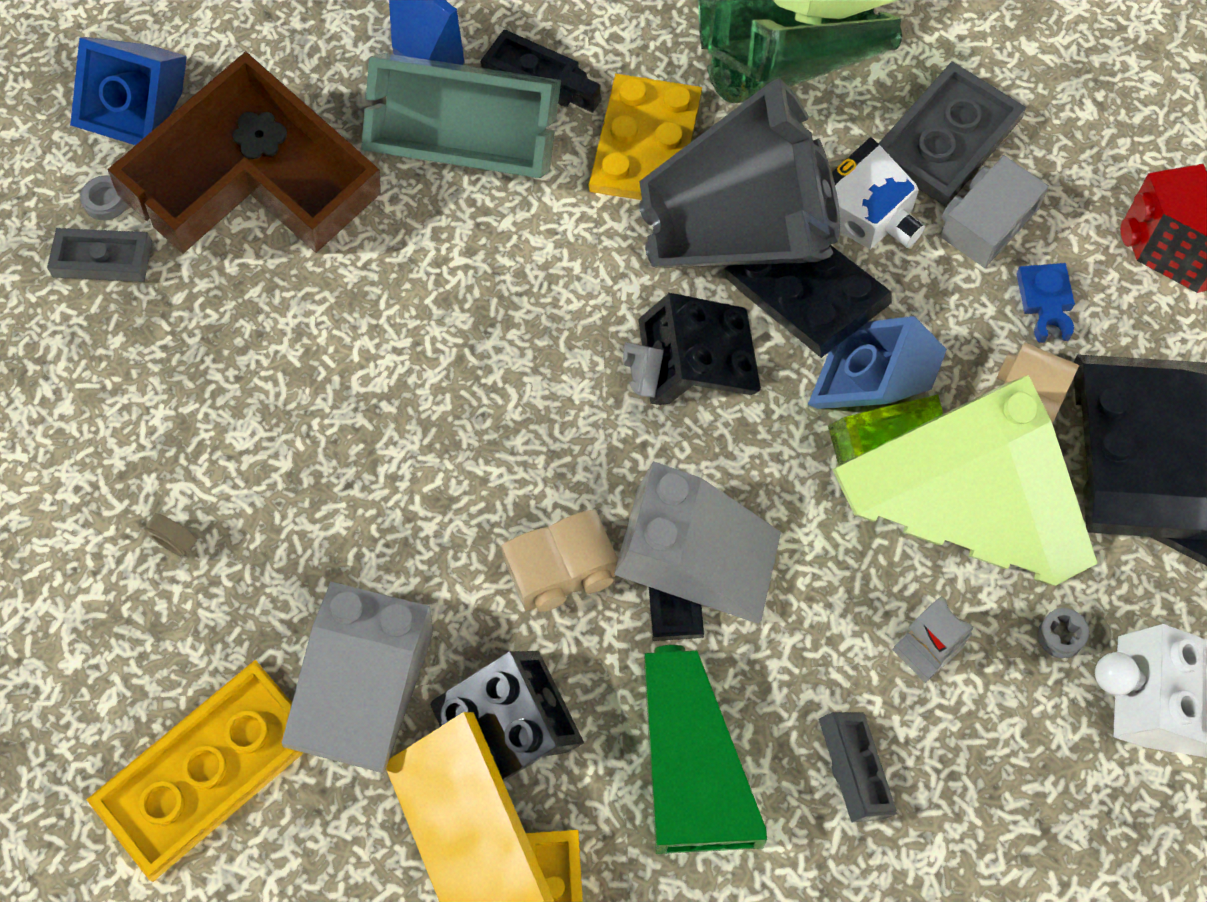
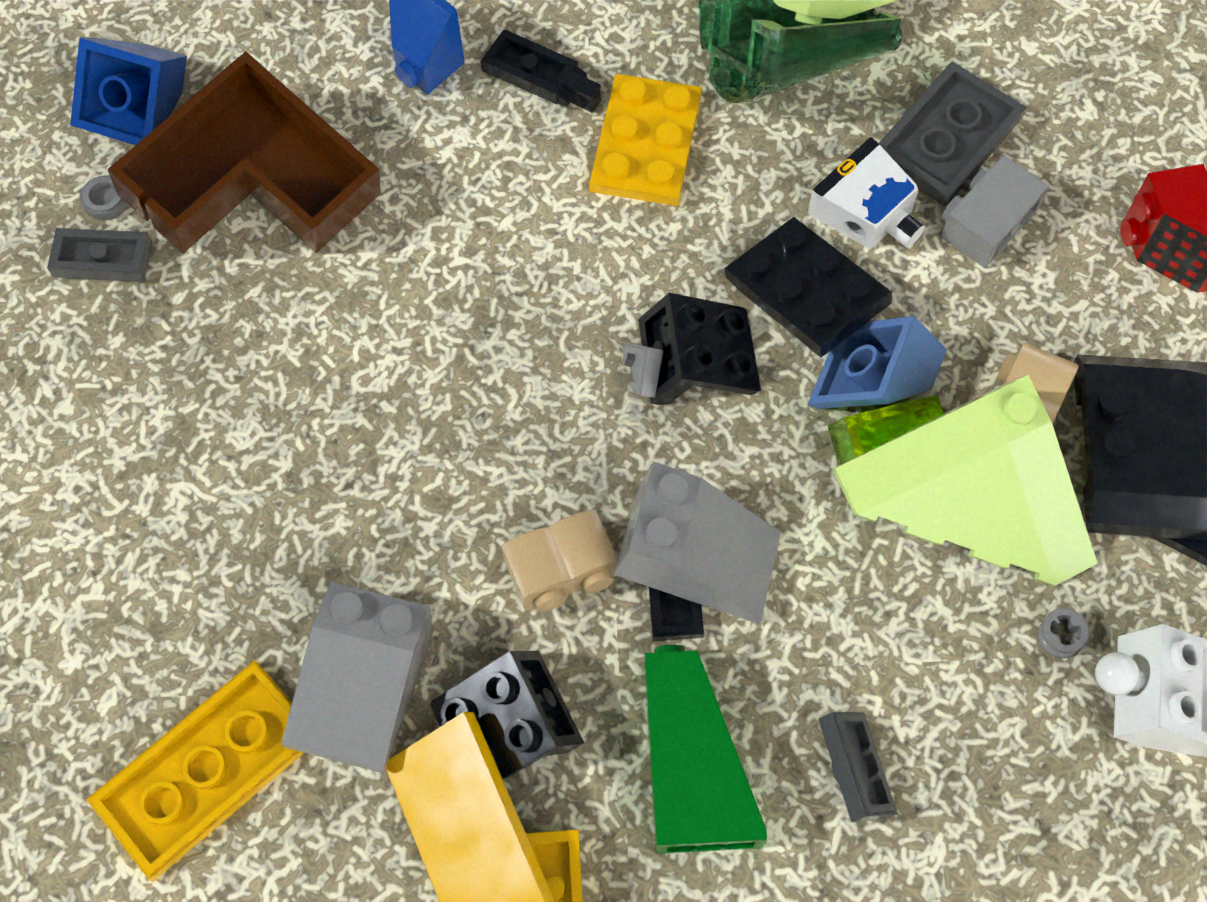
(170, 535): dark tan tile -> none
(253, 126): pearl dark grey plant -> none
(460, 115): sand green piece -> none
(744, 191): dark grey cone -> none
(933, 640): light grey leg -> none
(1049, 293): blue plate -> none

